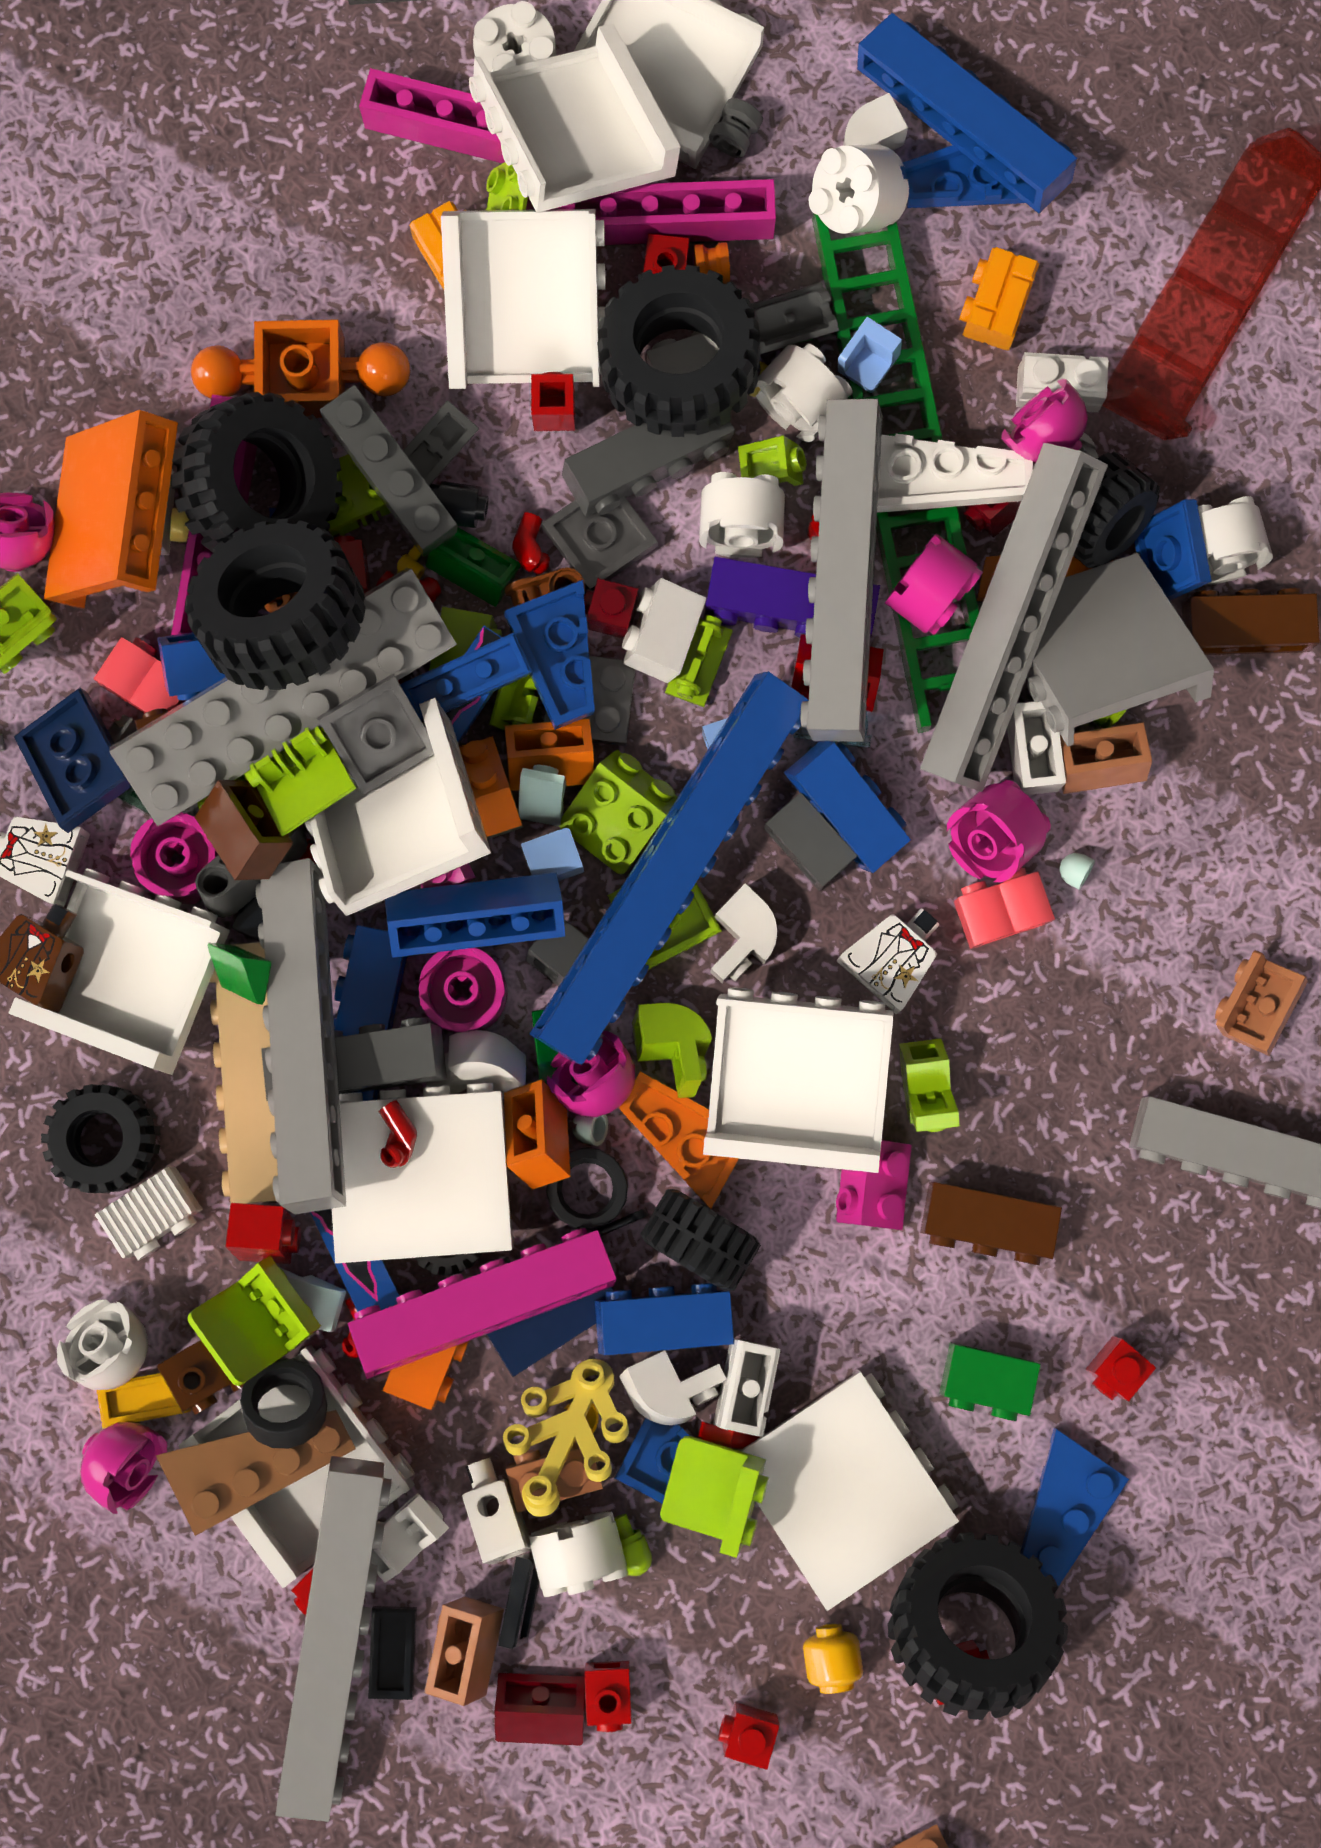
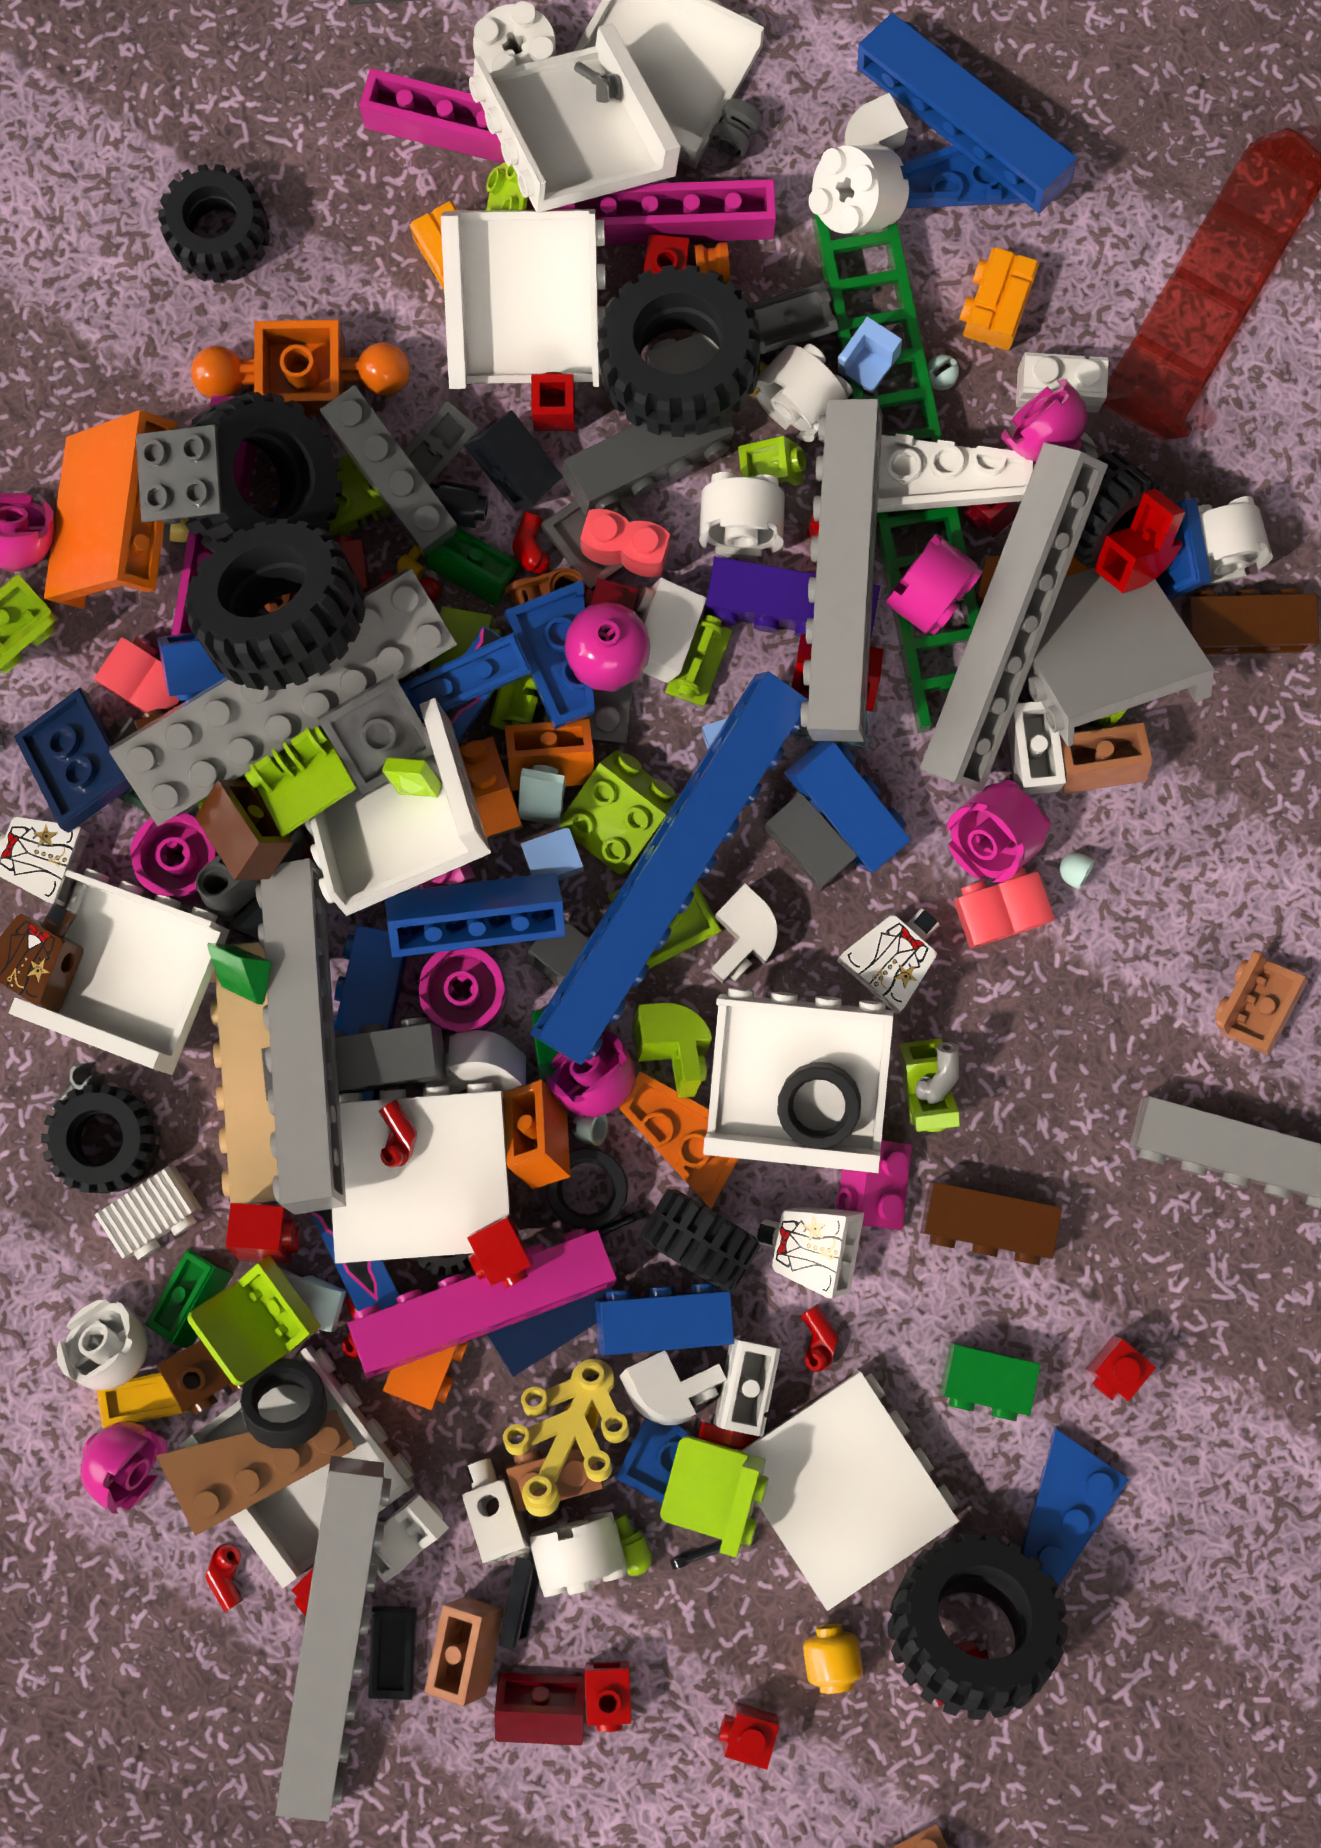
(79, 1077): none -> dark grey hand
(178, 474): none -> dark grey hinge
(190, 1286): none -> green slope
(207, 192): none -> black tyre
(221, 1573): none -> red arm
(411, 777): none -> lime tile
(499, 1253): none -> red brick
(513, 461): none -> black hinge
(602, 661): none -> dark pink cylinder
(607, 85): none -> dark grey hand
(615, 541): none -> coral brick
(683, 1560): none -> black hinge
(815, 1247): none -> white torso
(818, 1138): none -> black tyre
(822, 1342): none -> red arm
(945, 1078): none -> light grey arm
(948, 376): none -> light aqua hinge
(1146, 548): none -> red brick

